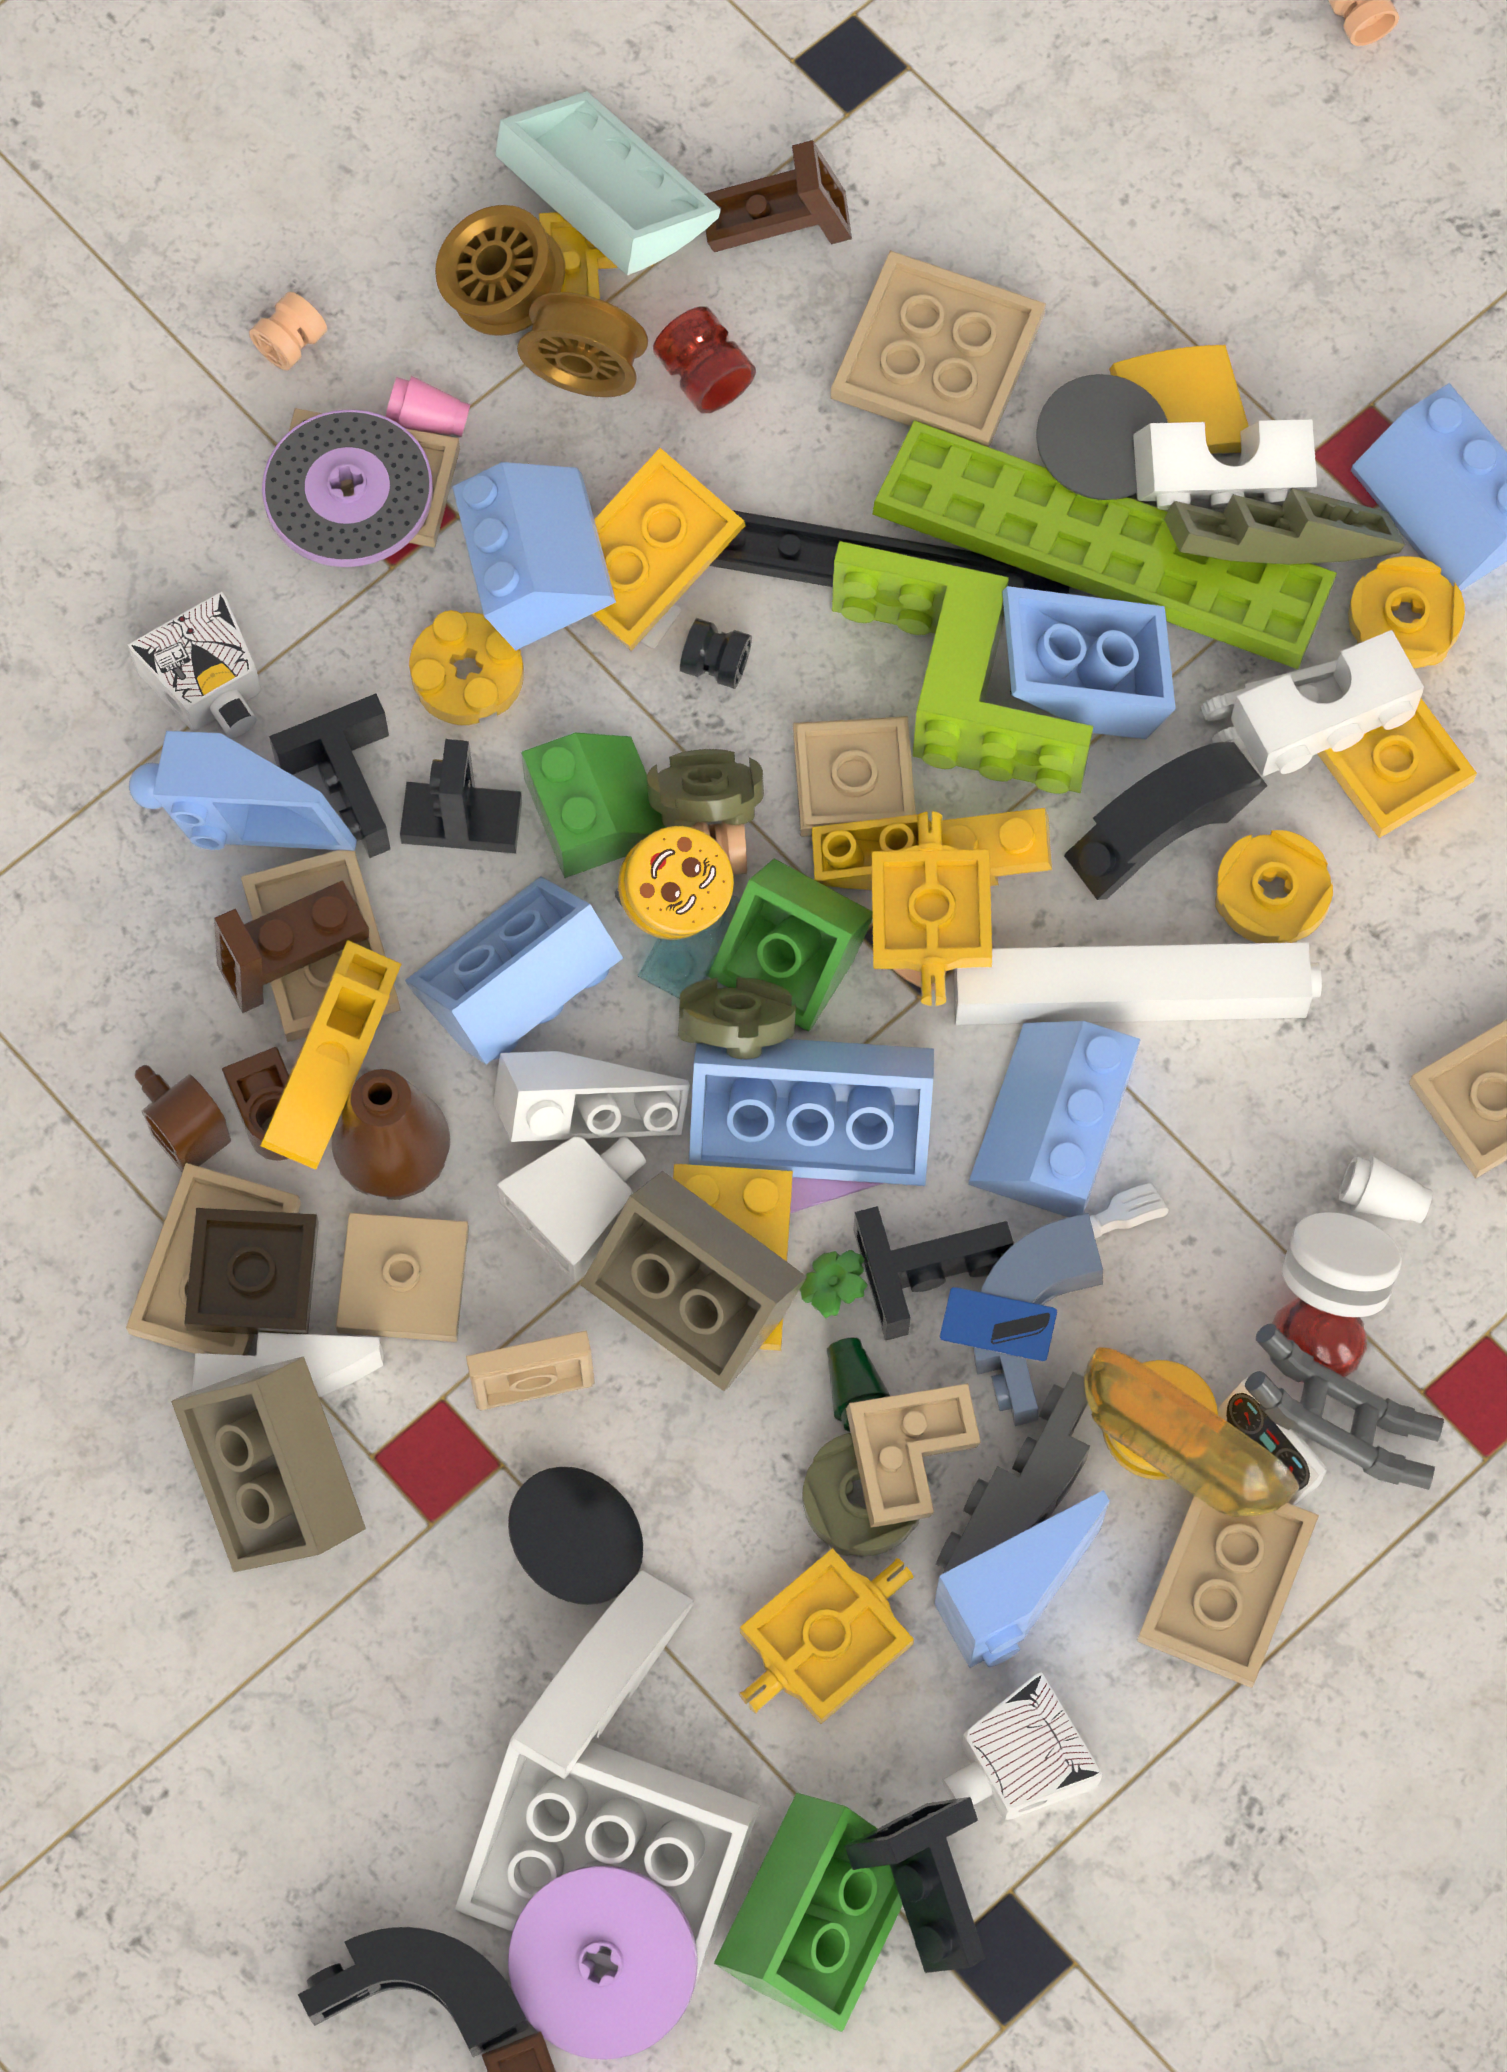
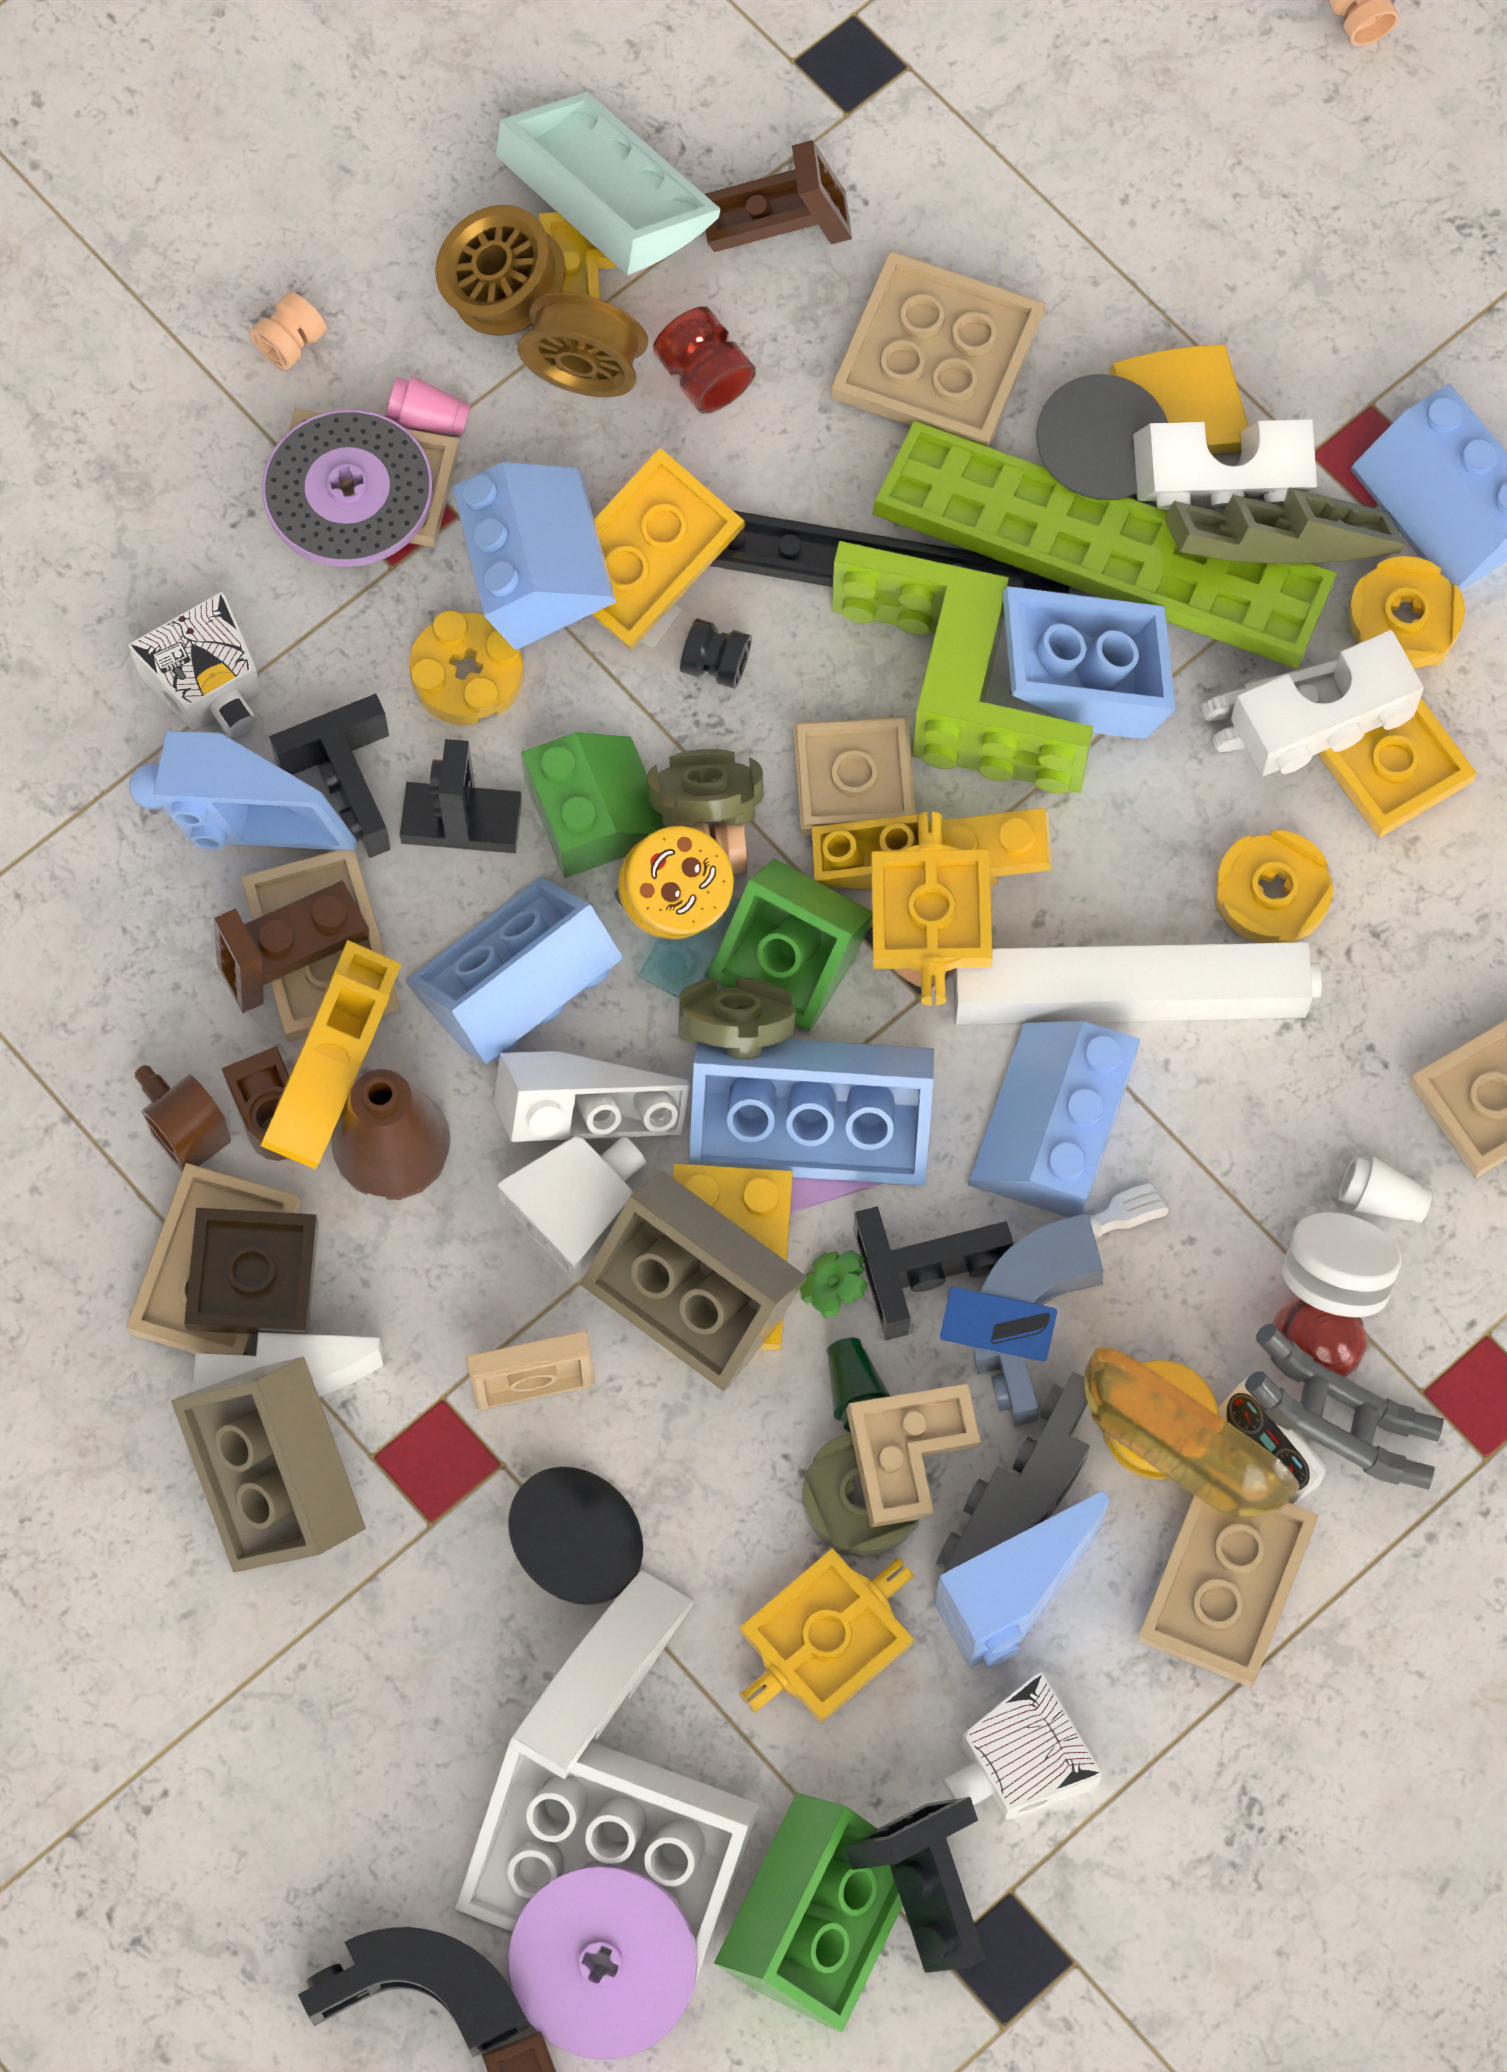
(402, 1277): tan plate -> none
(1178, 797): black arch -> none

